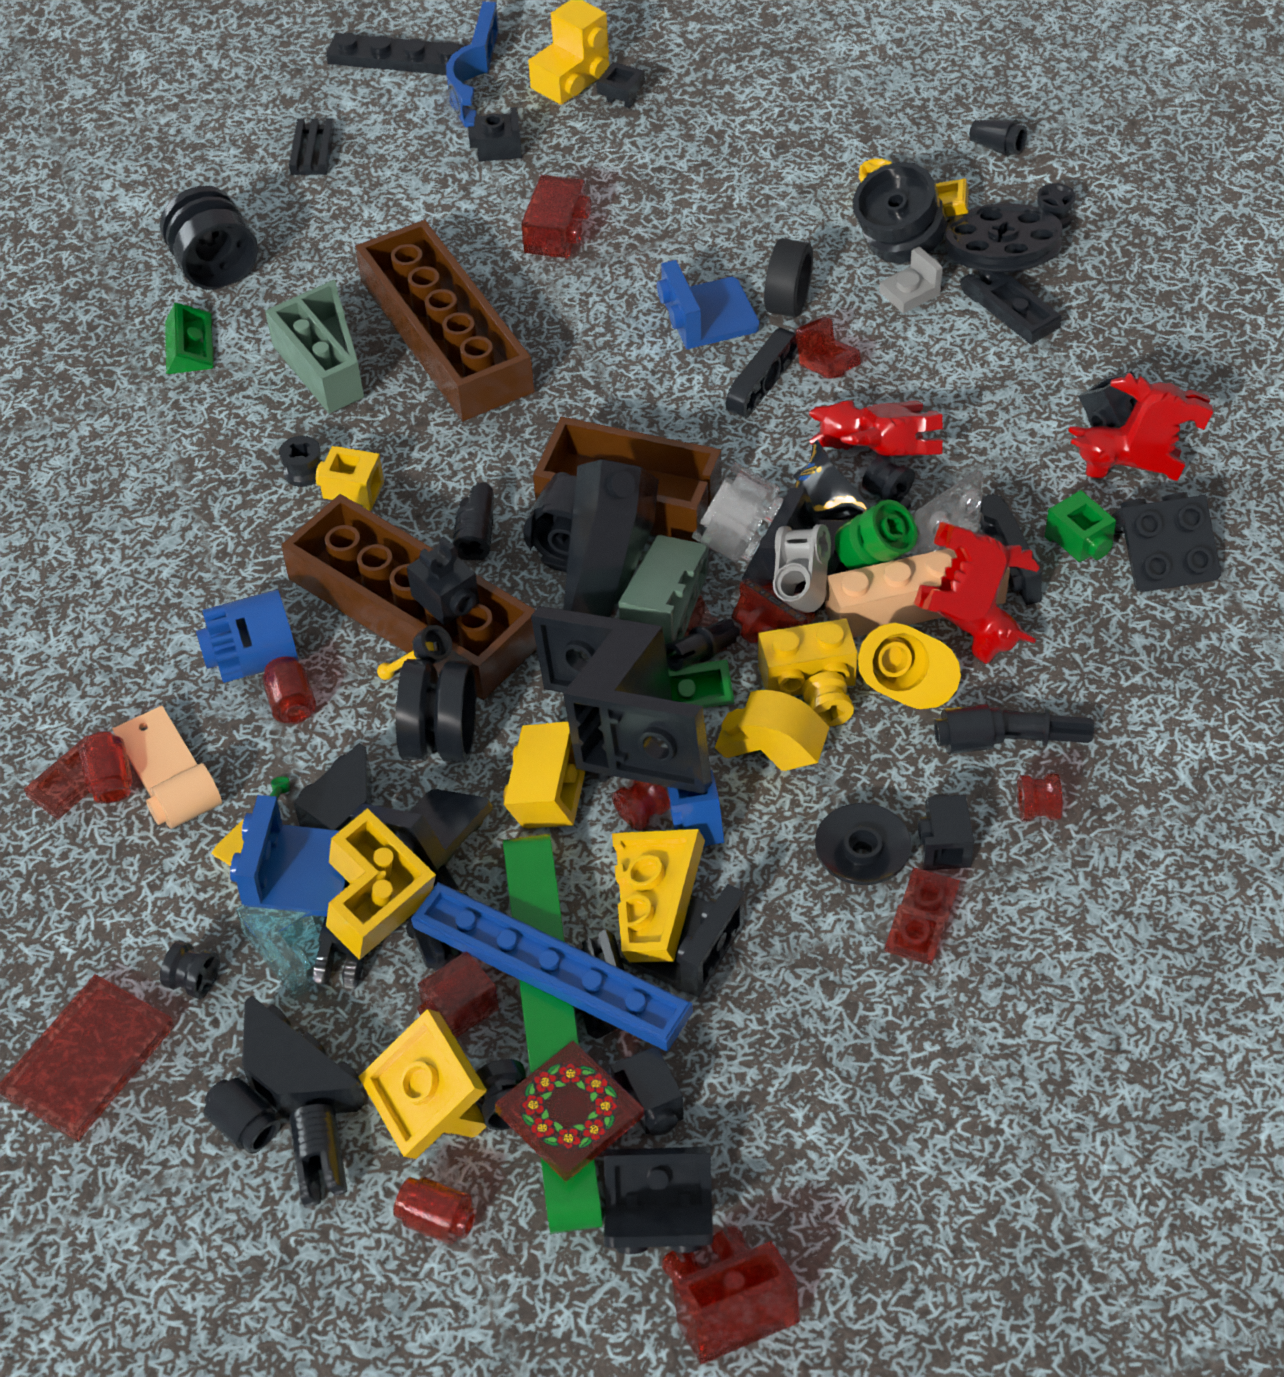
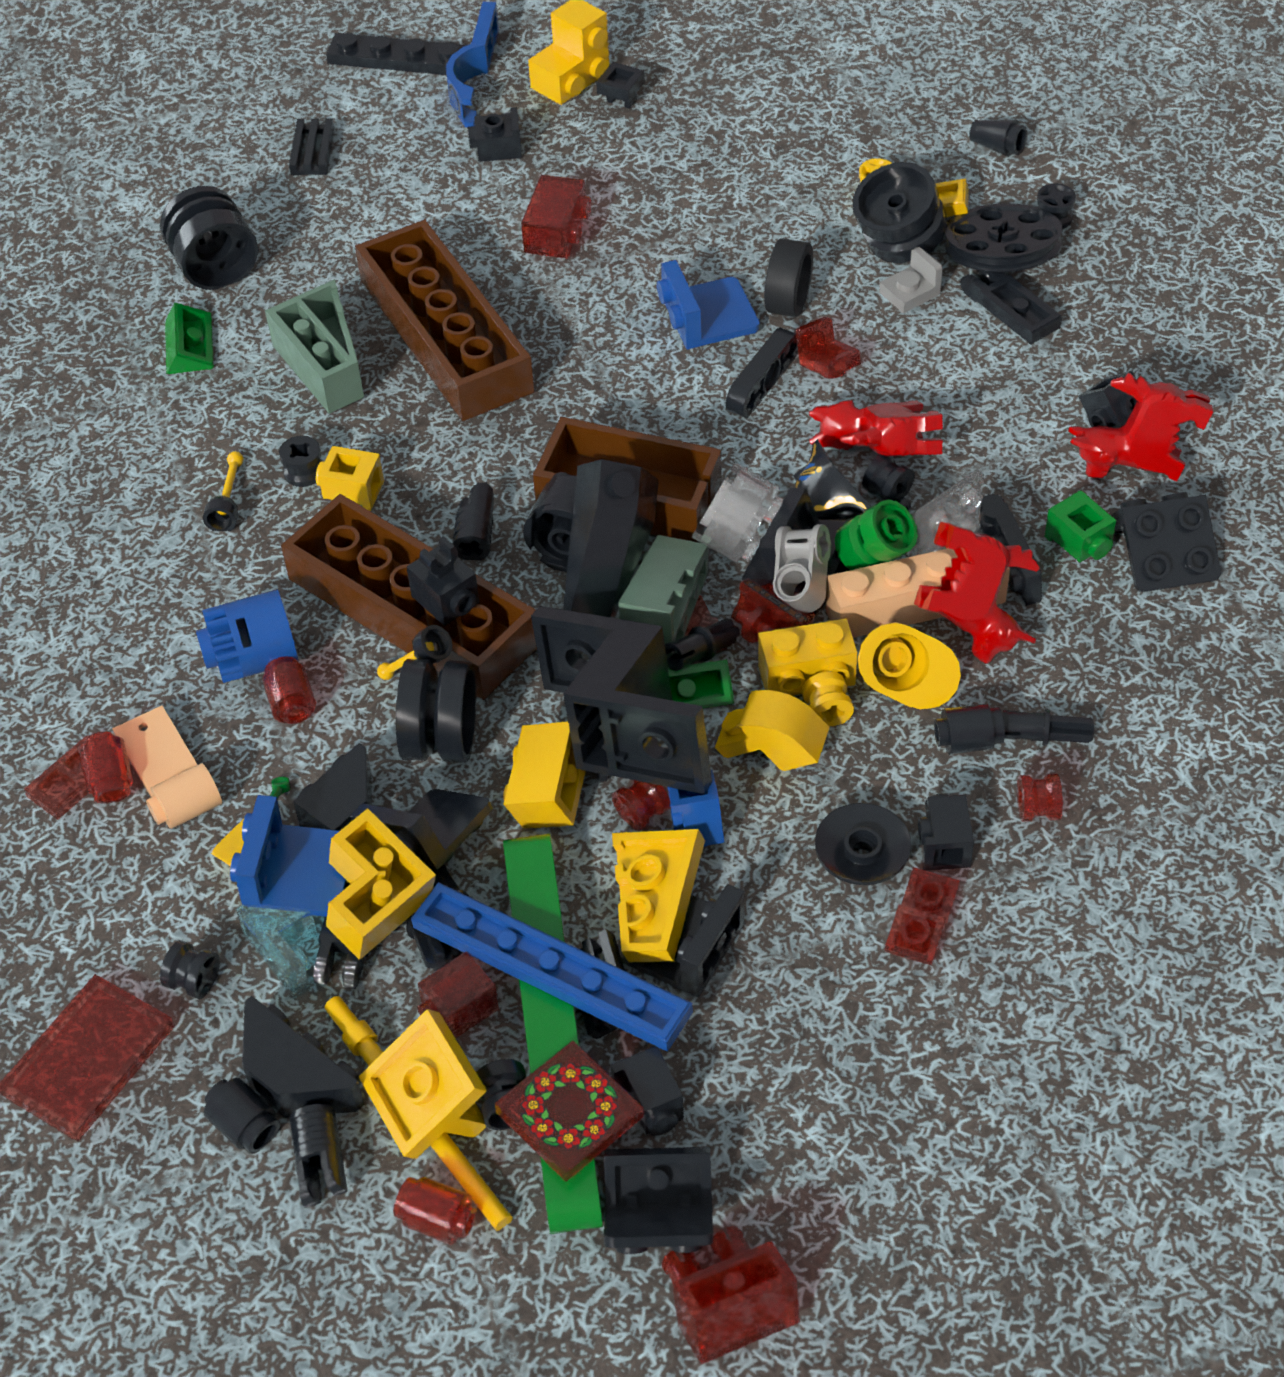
(222, 511): none -> black hinge
(362, 1042): none -> yellow bar

